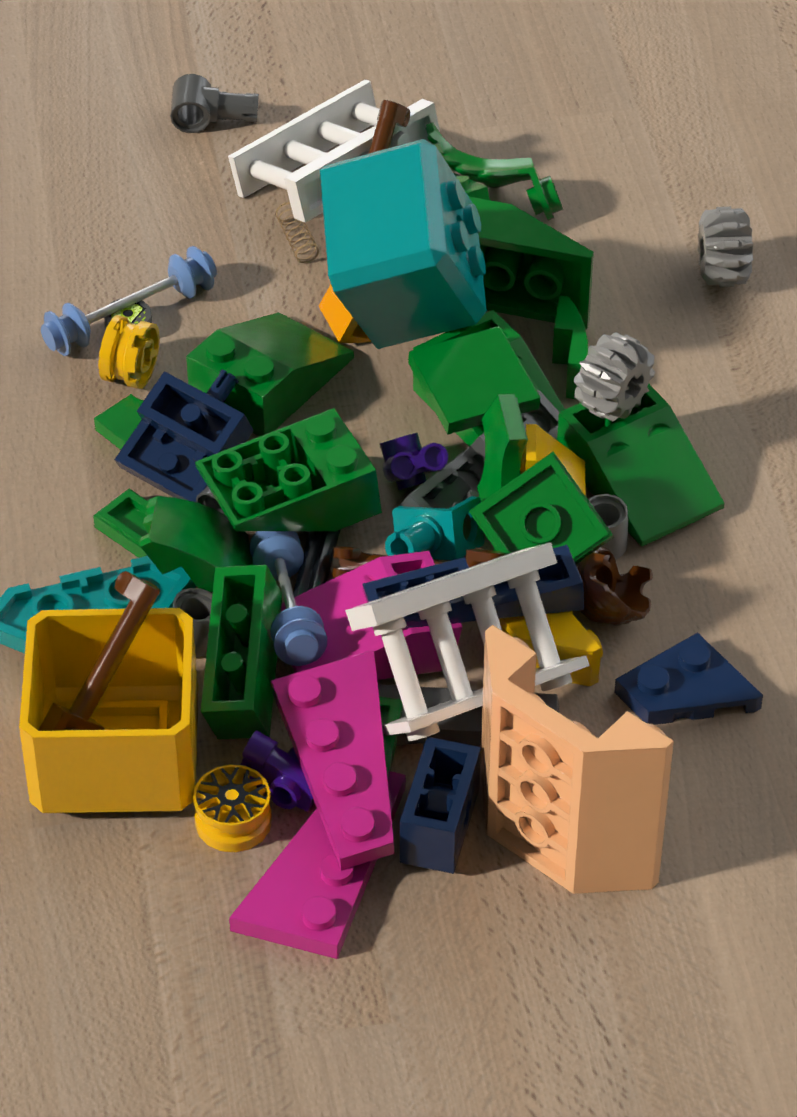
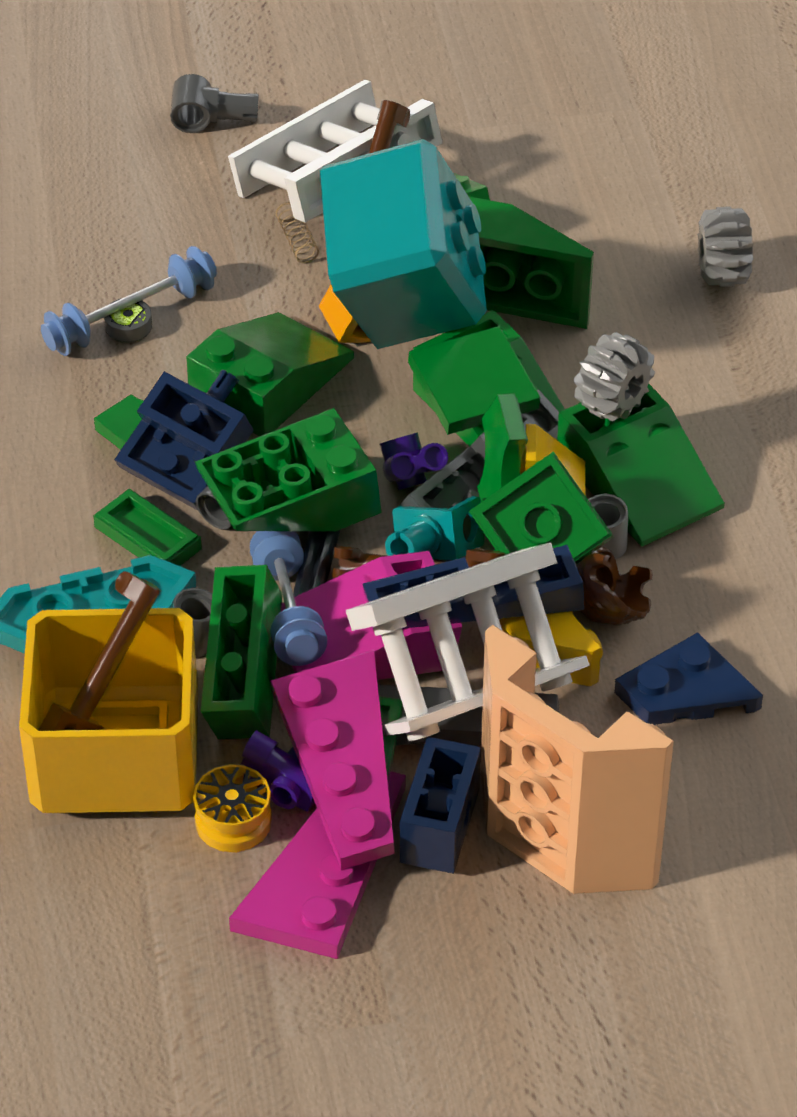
(129, 352): yellow wheel -> none
(192, 538): green slope -> none
(499, 173): green plant -> none
(569, 341): green slope -> none

